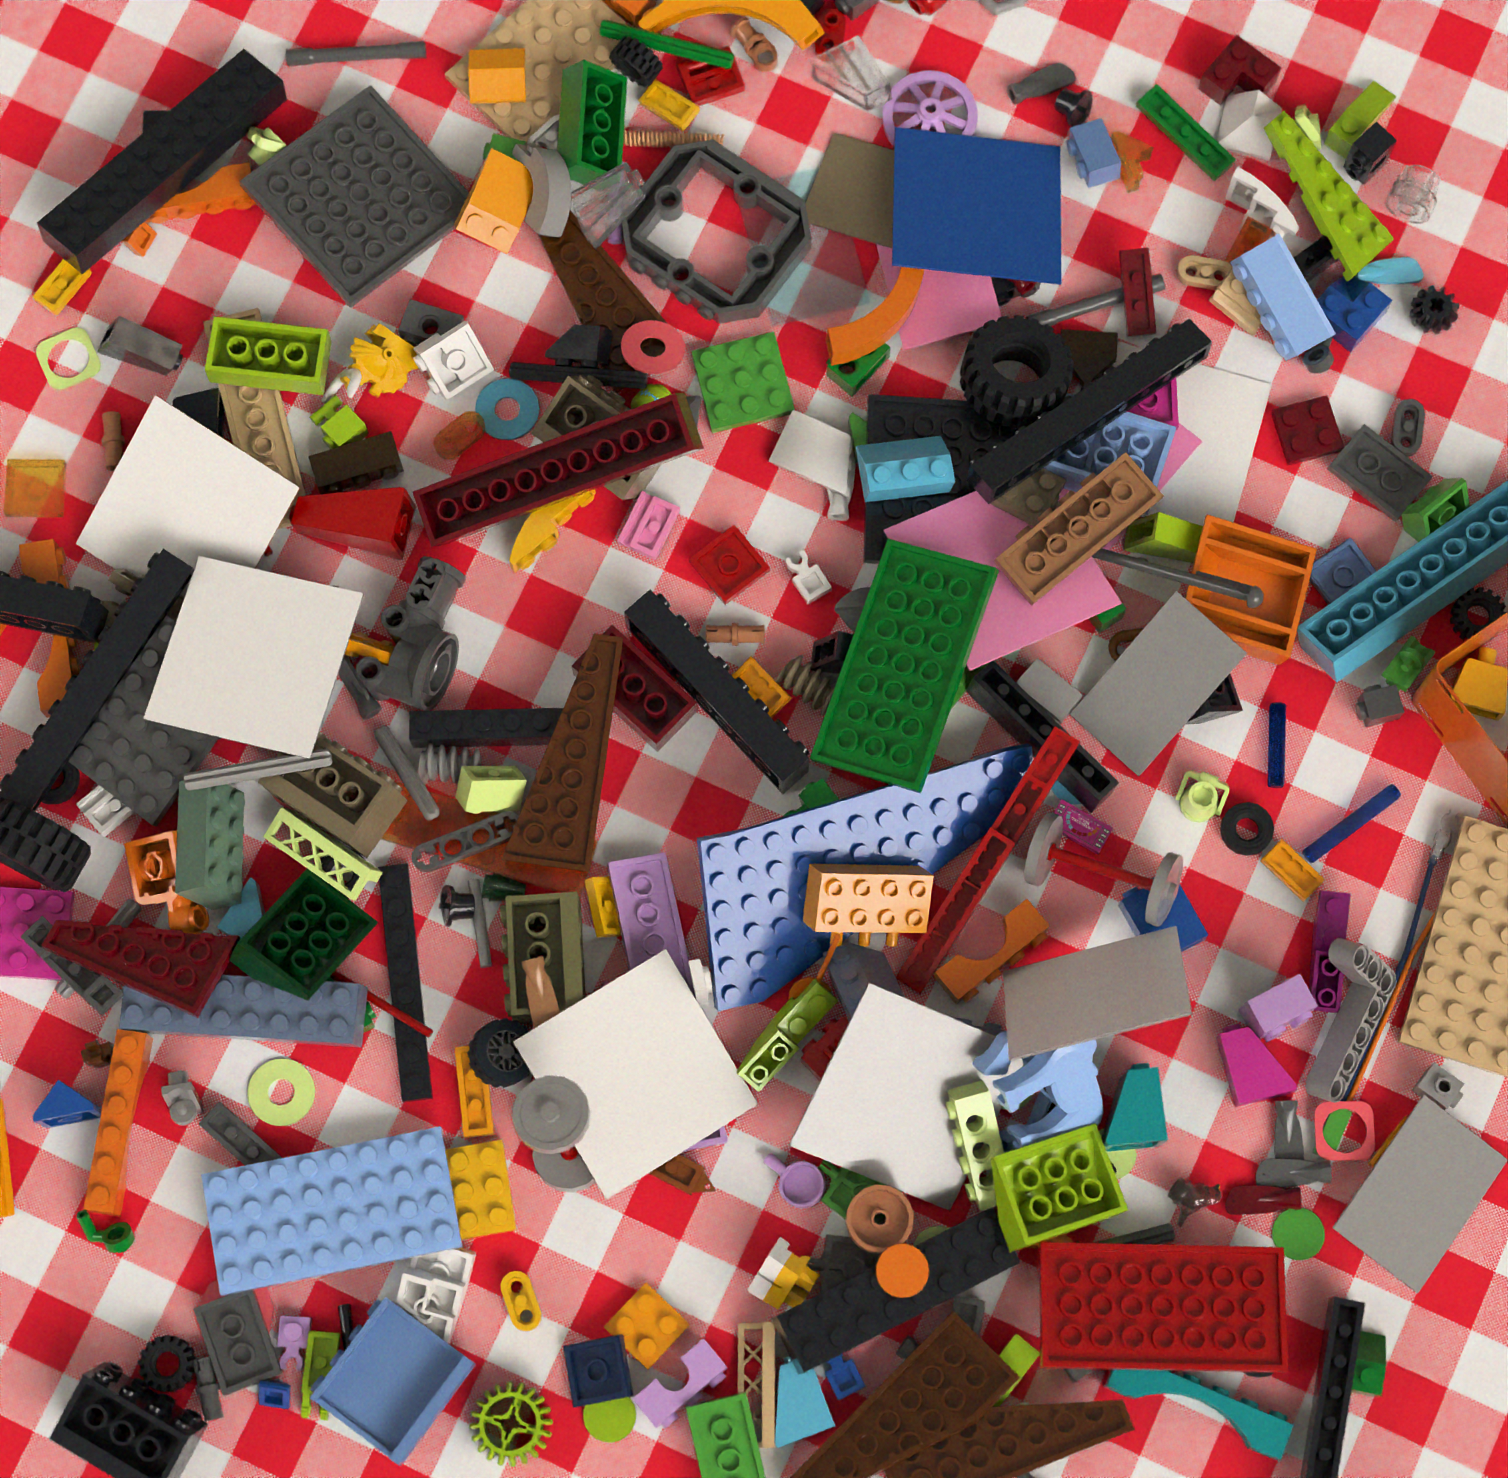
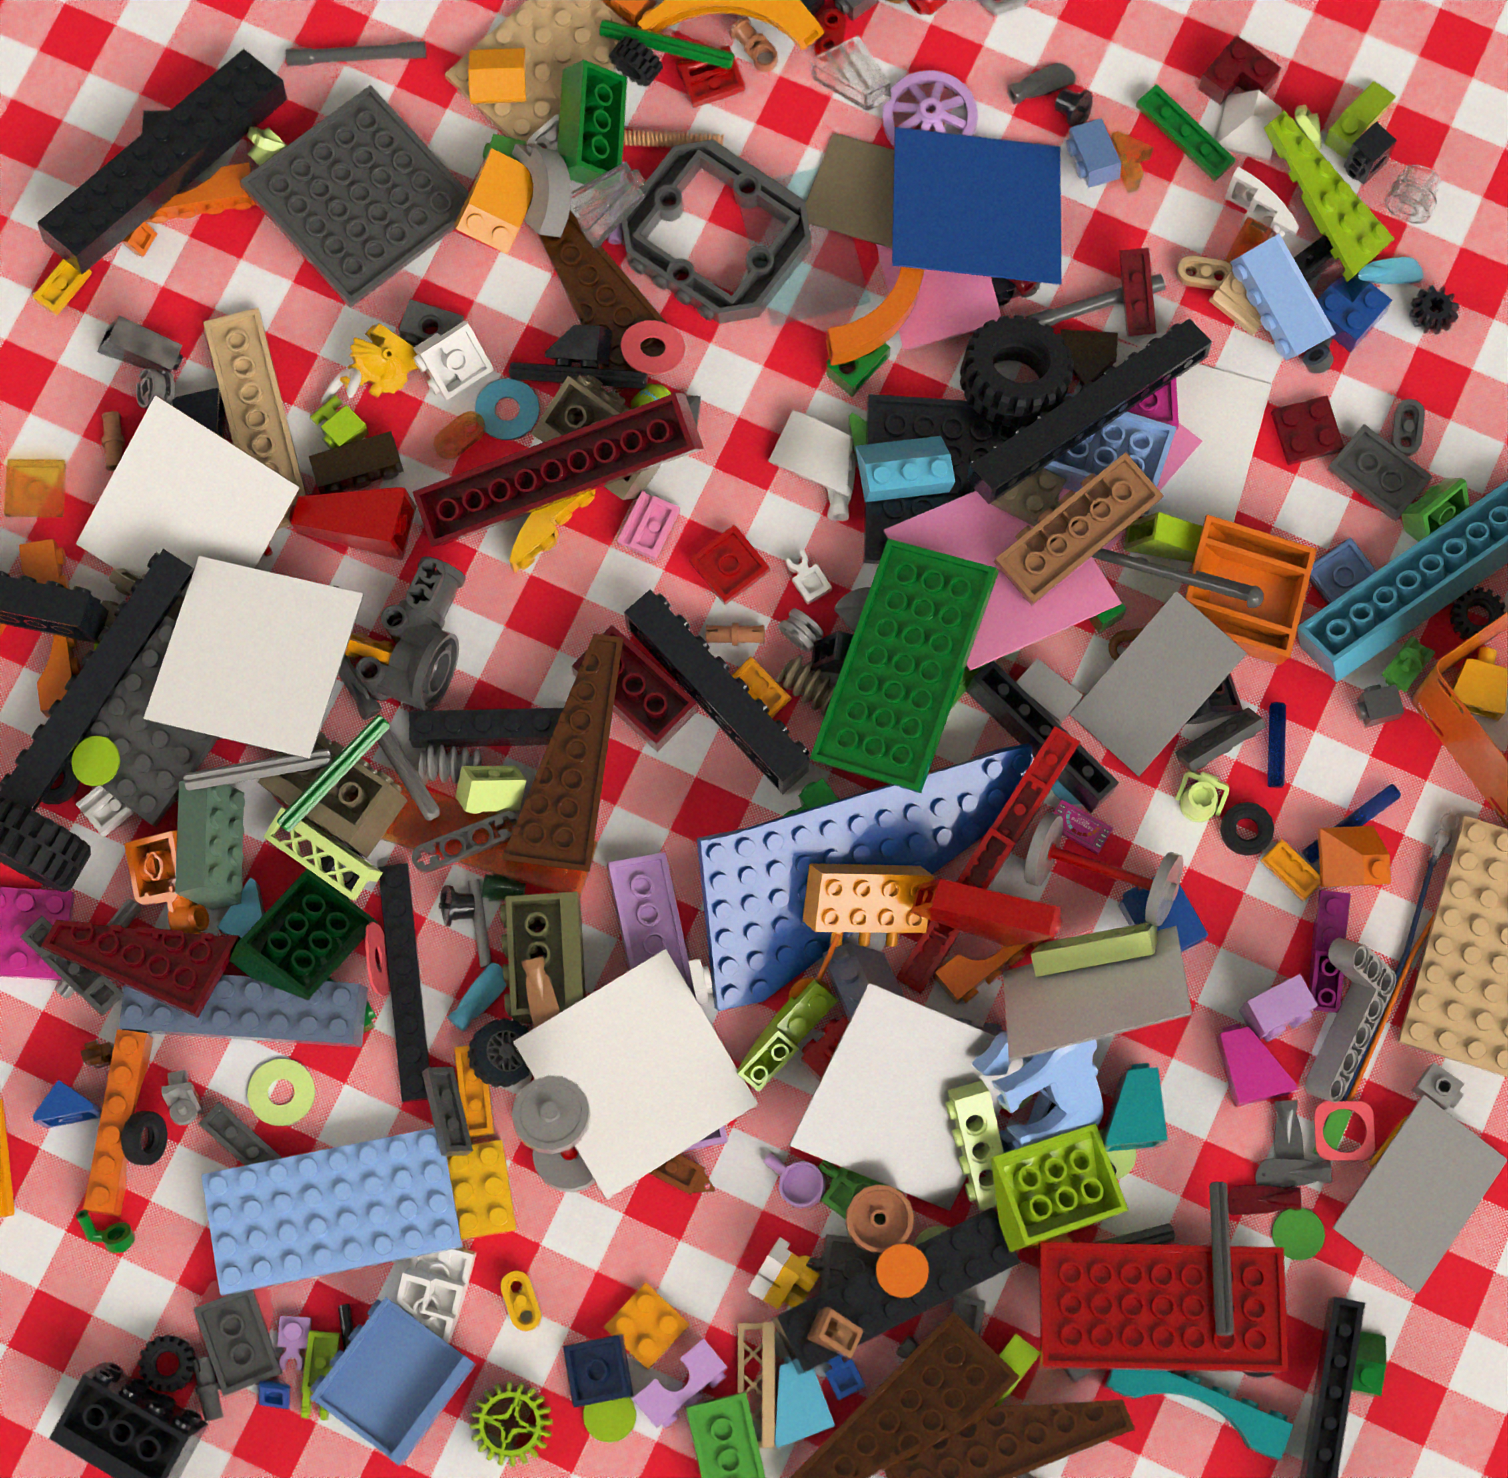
(62, 383): yellowish green piece -> none
(95, 761): none -> lime piece
(132, 1138): none -> black tyre
(155, 383): none -> light grey wheel
(268, 355): lime brick -> none
(333, 773): none -> axle
(376, 939): none -> coral piece
(384, 1005): red axle -> none
(447, 1111): none -> dark grey plate
(479, 996): none -> medium azure piece
(602, 907): yellow plate -> none
(669, 105): yellow plate -> none
(743, 382): bright green plate -> none
(801, 630): none -> light grey wheel
(835, 1332): none -> medium nougat slope
(986, 913): none -> red slope
(1094, 949): none -> yellowish green slope
(1192, 1197): clear smoke animal -> none
(1220, 739): none -> dark grey plate
(1221, 1259): none -> dark grey axle
(1352, 857): none -> orange slope

